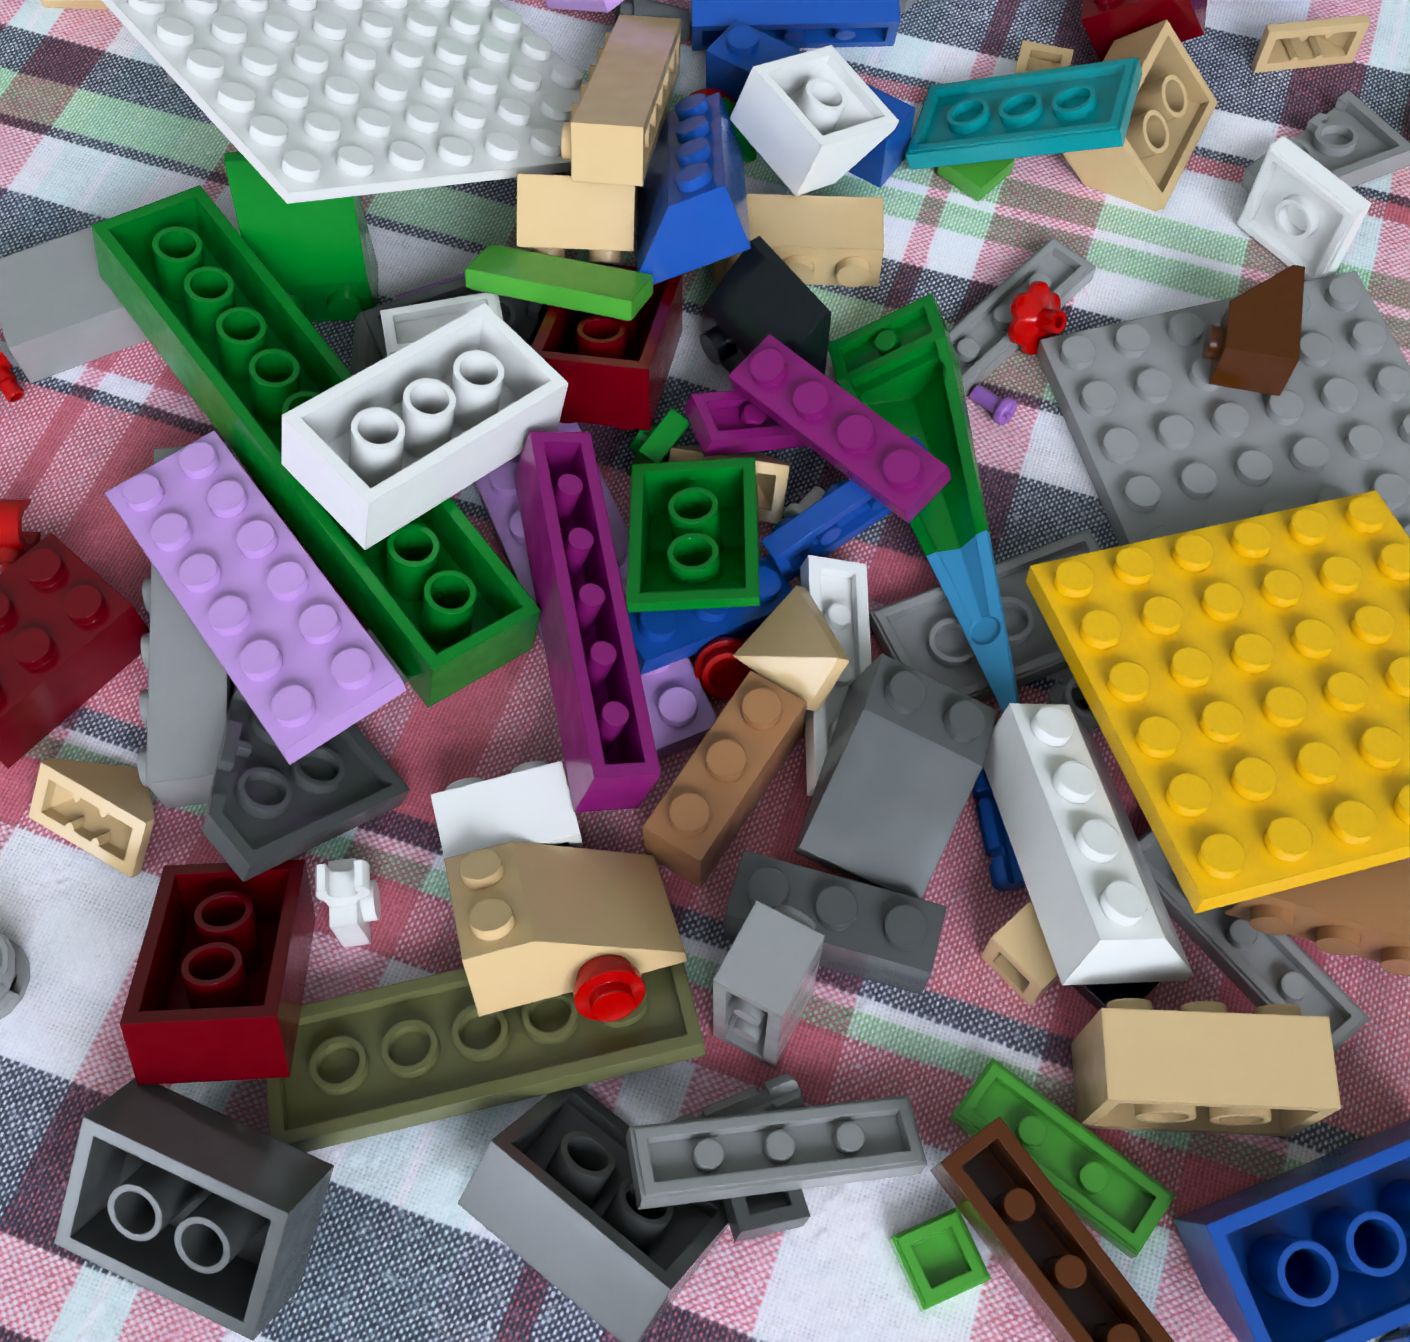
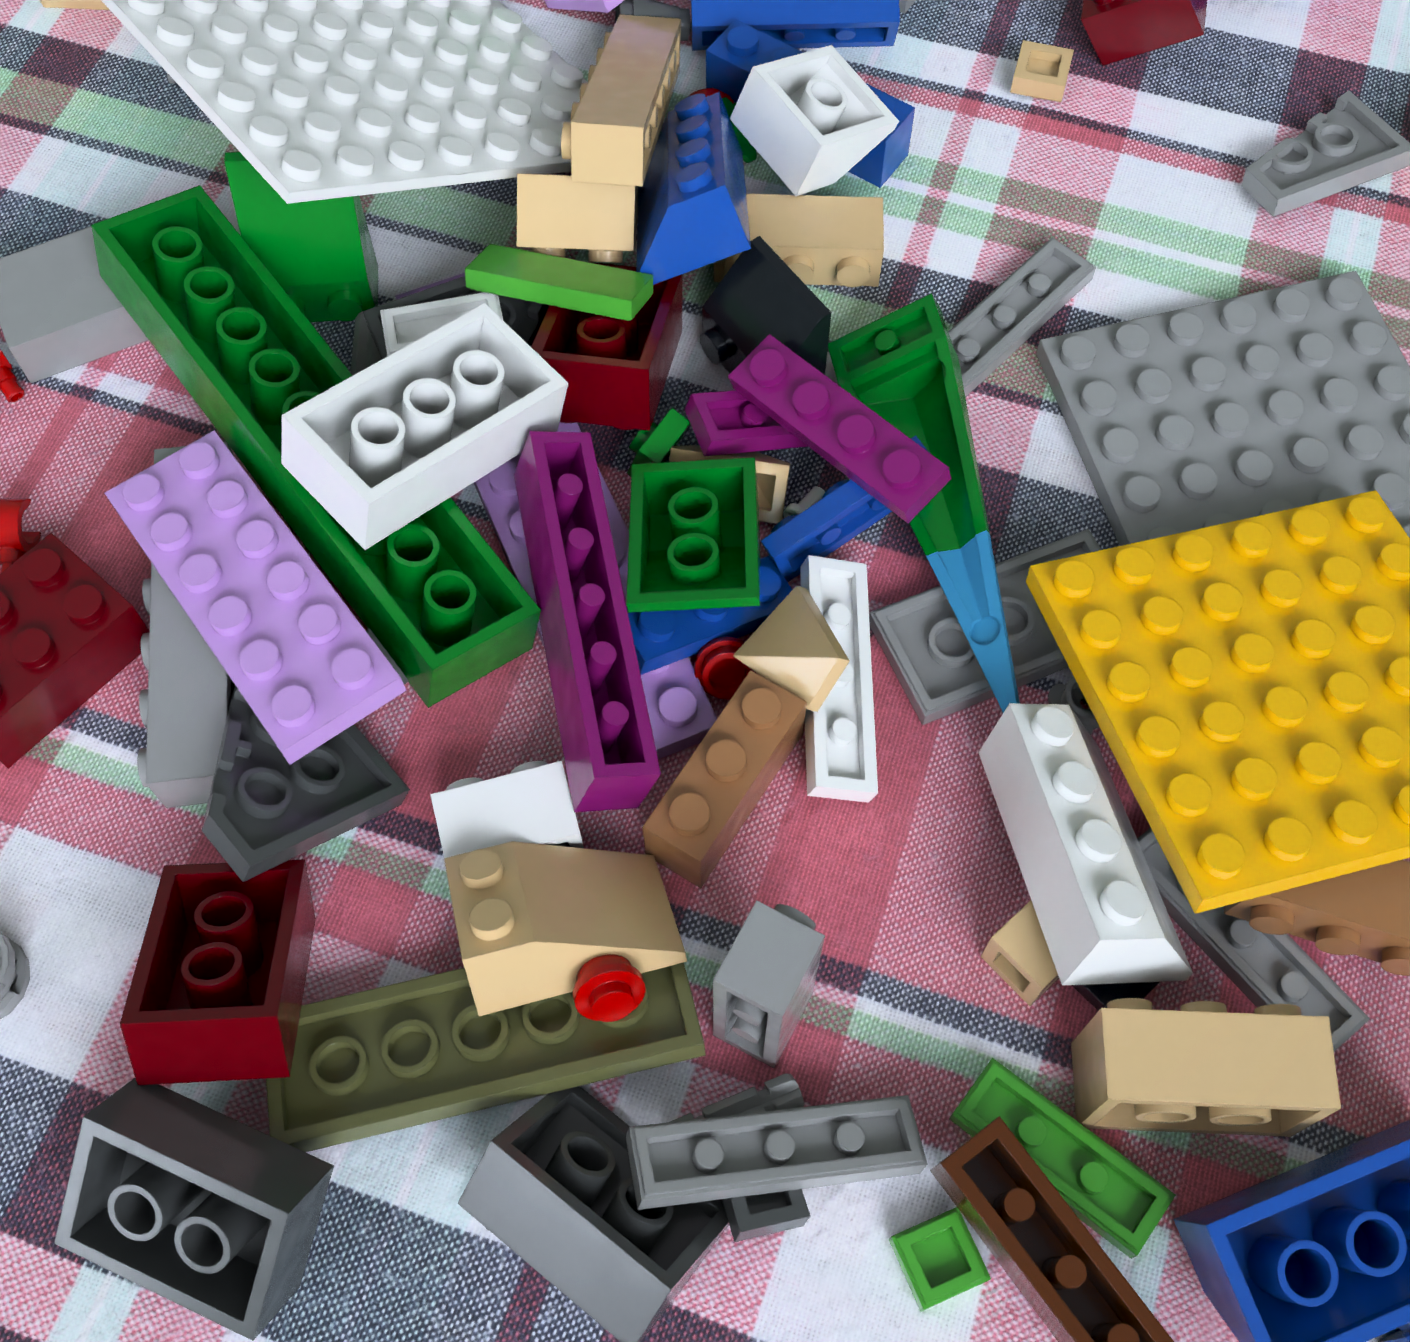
(96, 809): tan slope -> none
(350, 897): white plate -> none
(864, 926): dark grey brick -> none
(895, 777): dark grey slope -> none
(977, 178): bright green tile -> none
(1001, 408): medium lavender piece -> none
(1004, 868): blue axle -> none
(1026, 114): teal tile -> none
(1035, 317): red plant -> none
(1163, 127): tan slope -> none
(1259, 335): reddish brown slope -> none
(1302, 211): white tile -> none
(1310, 43): tan slope -> none

